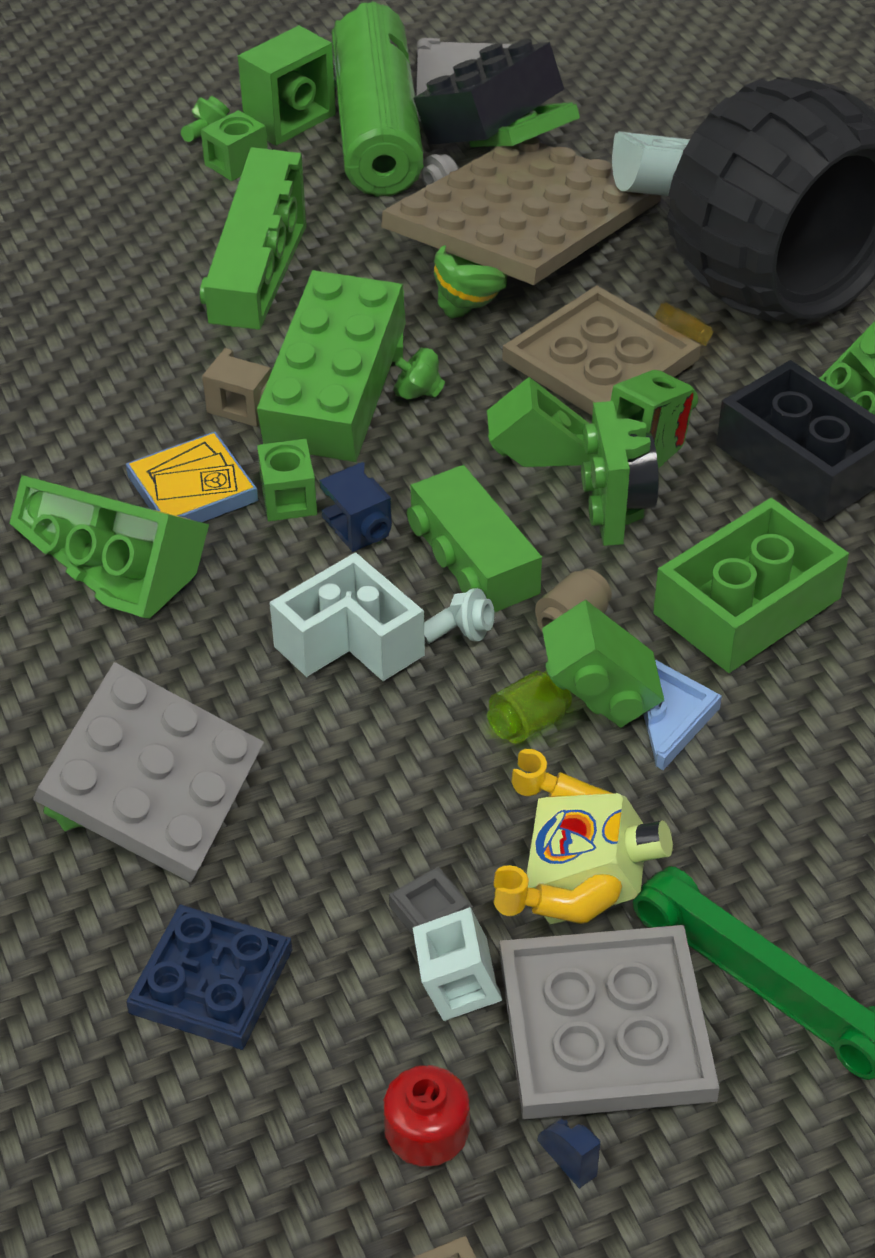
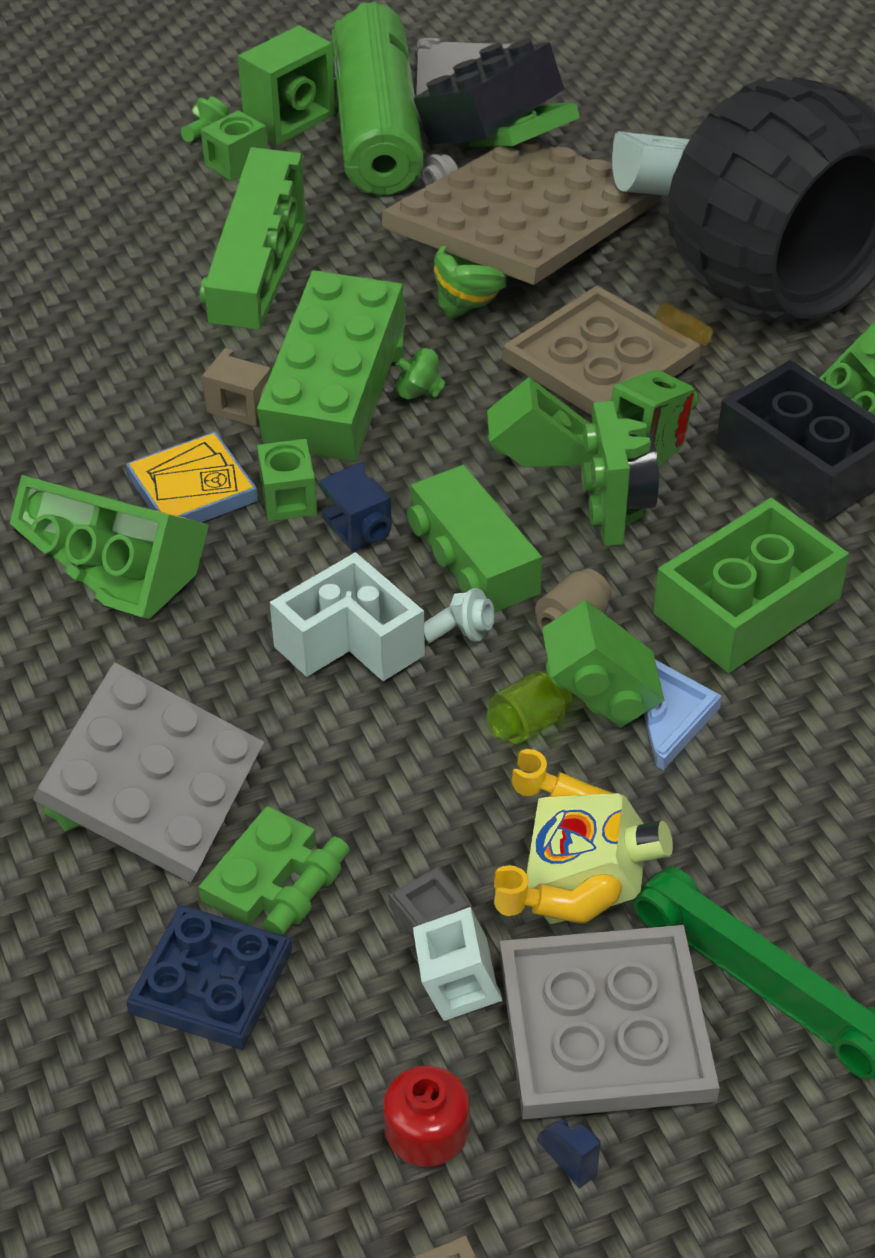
(260, 864): none -> bright green plate

